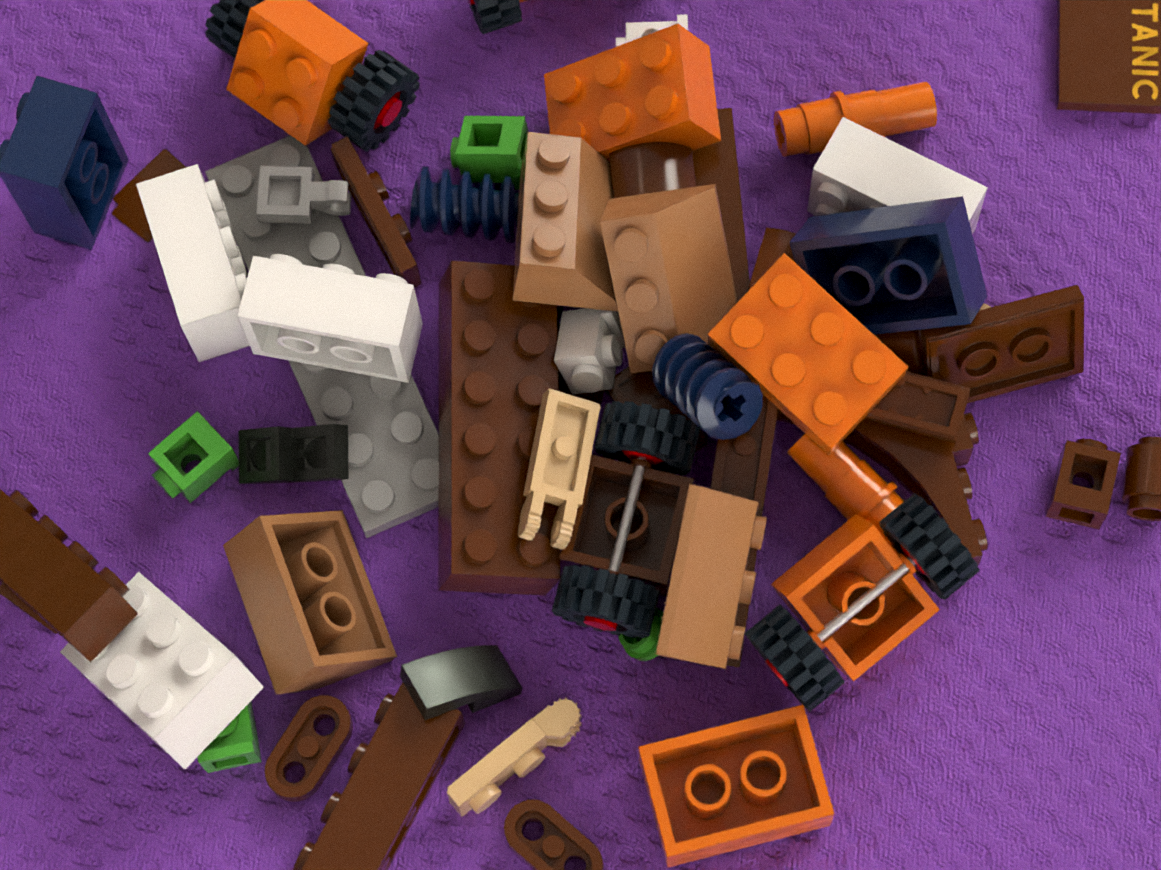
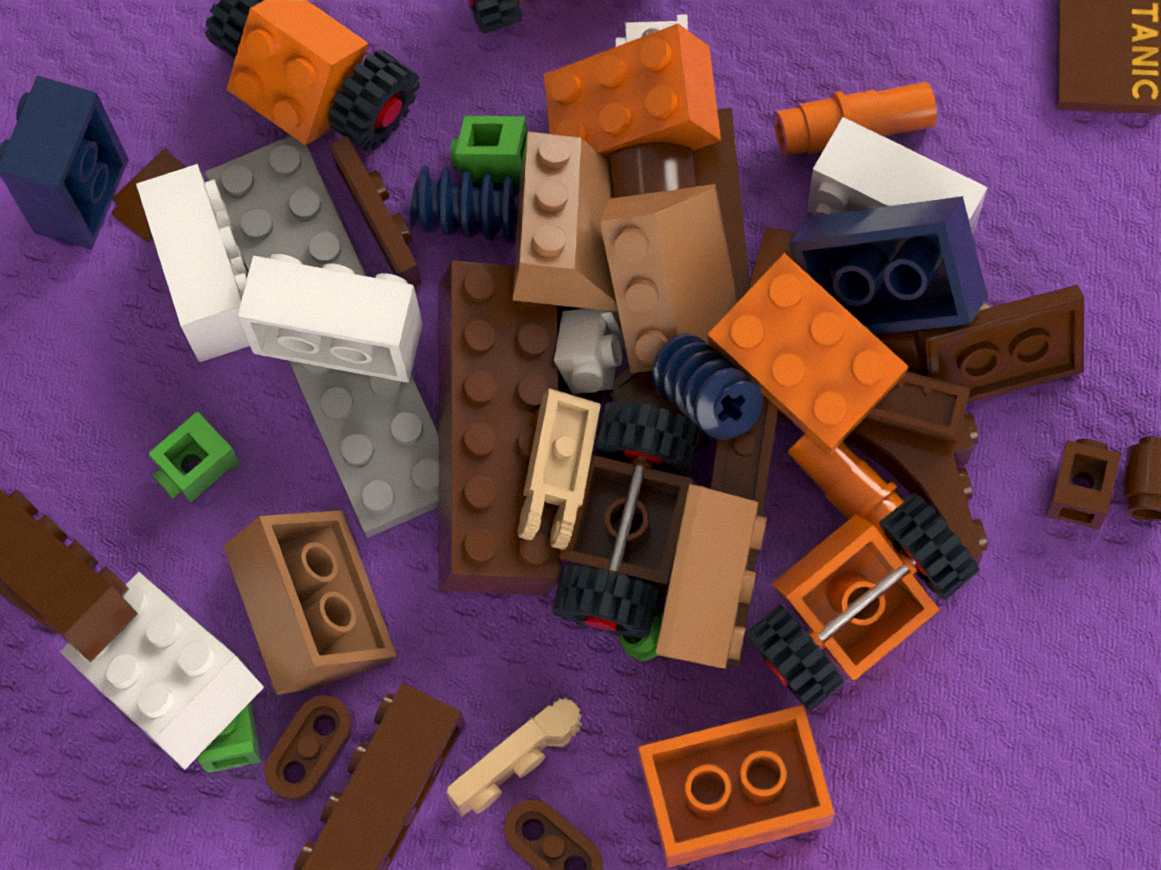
(291, 193): light grey plate -> none
(293, 454): pearl dark grey slope -> none
(459, 678): pearl dark grey slope -> none

